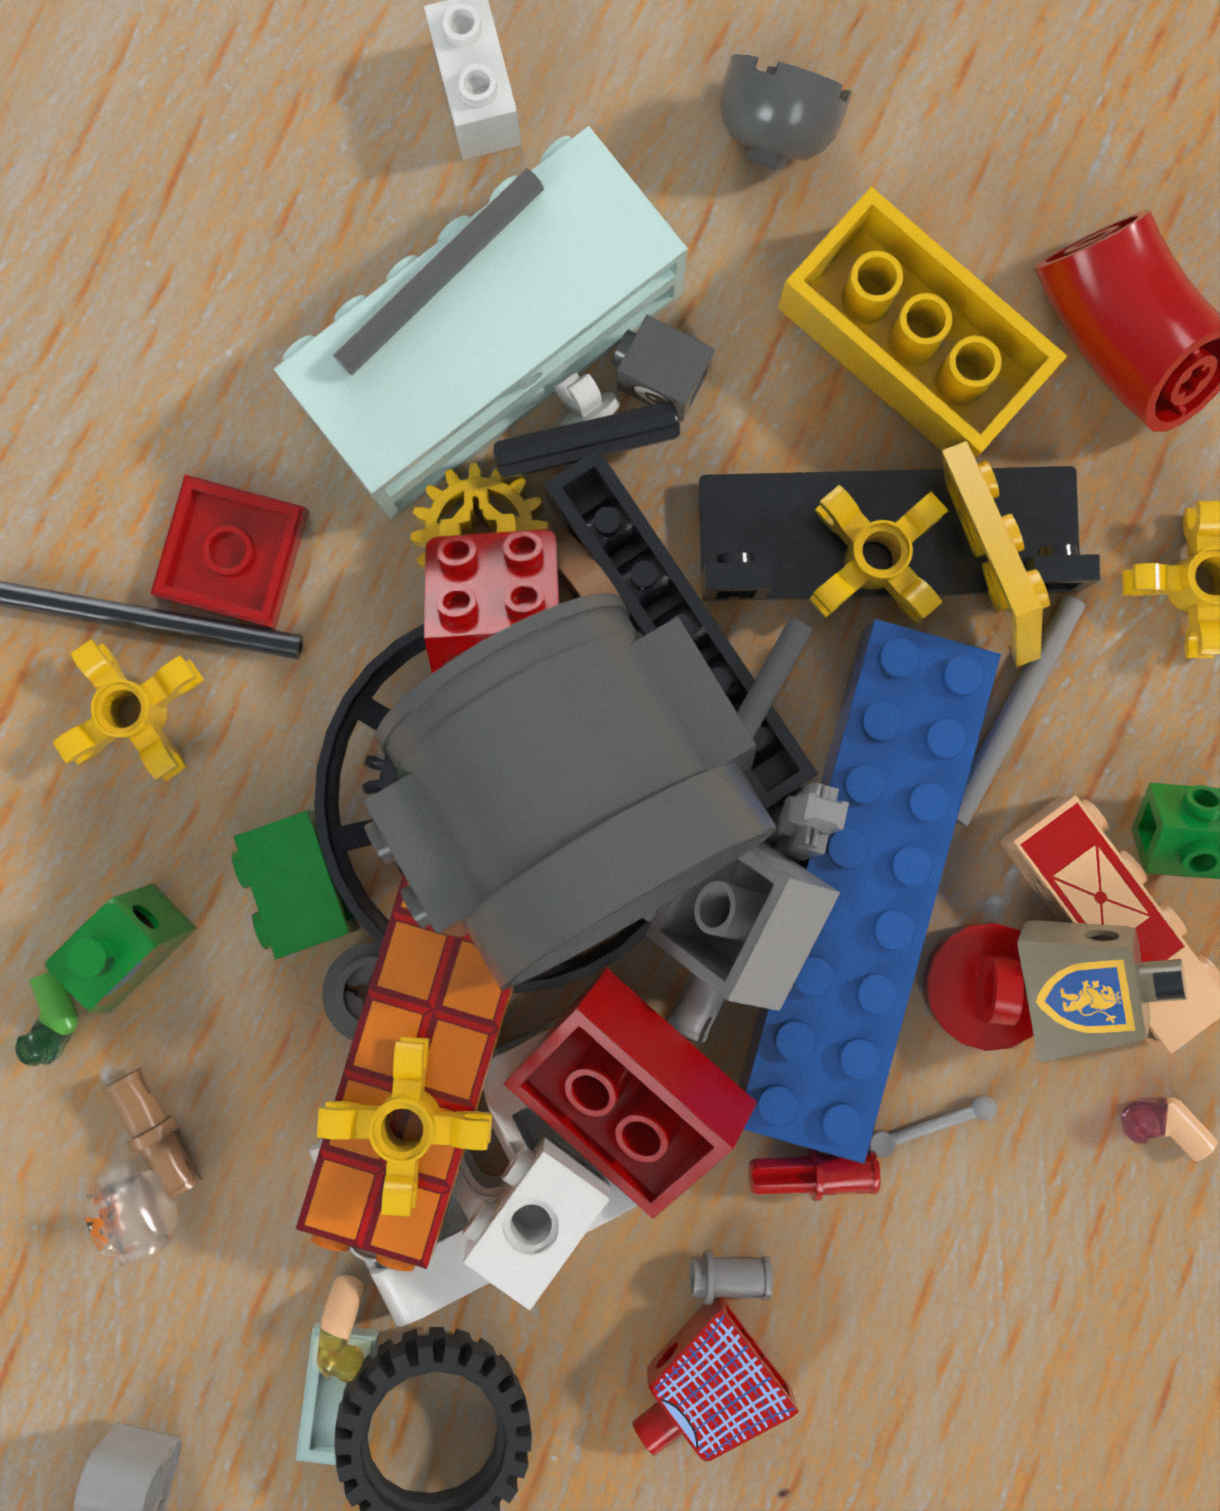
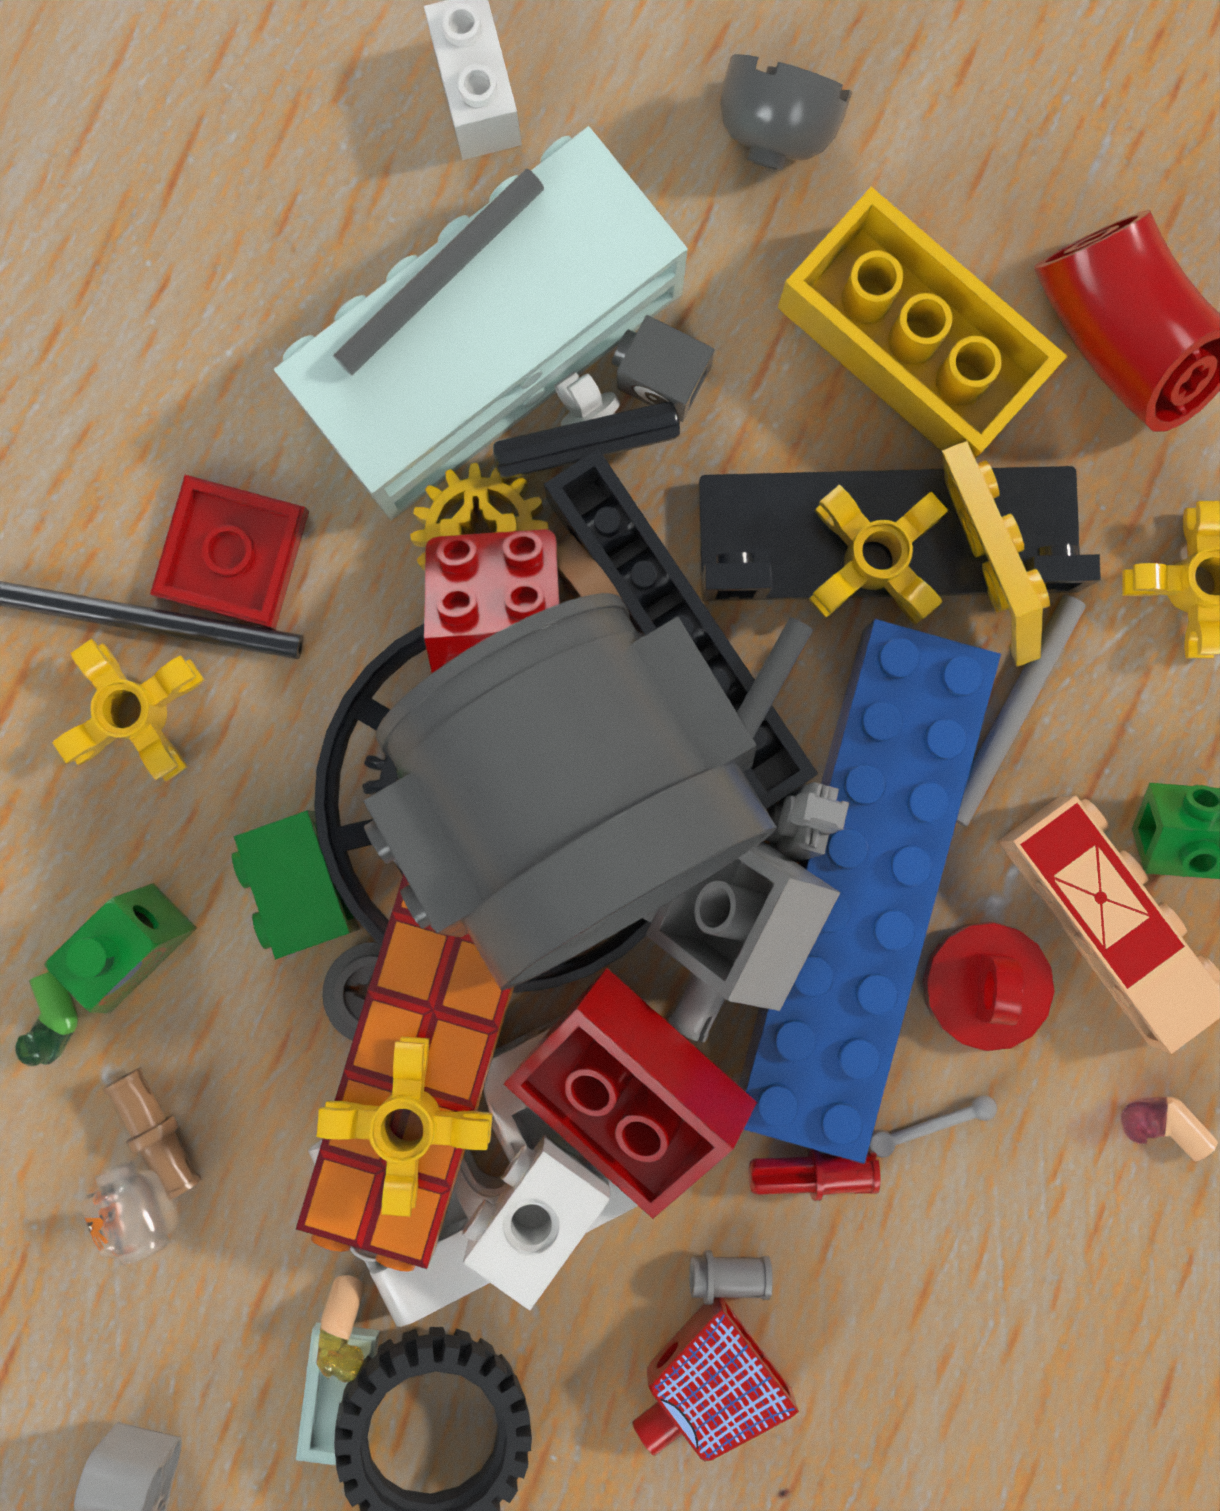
(1091, 986): dark tan torso -> none

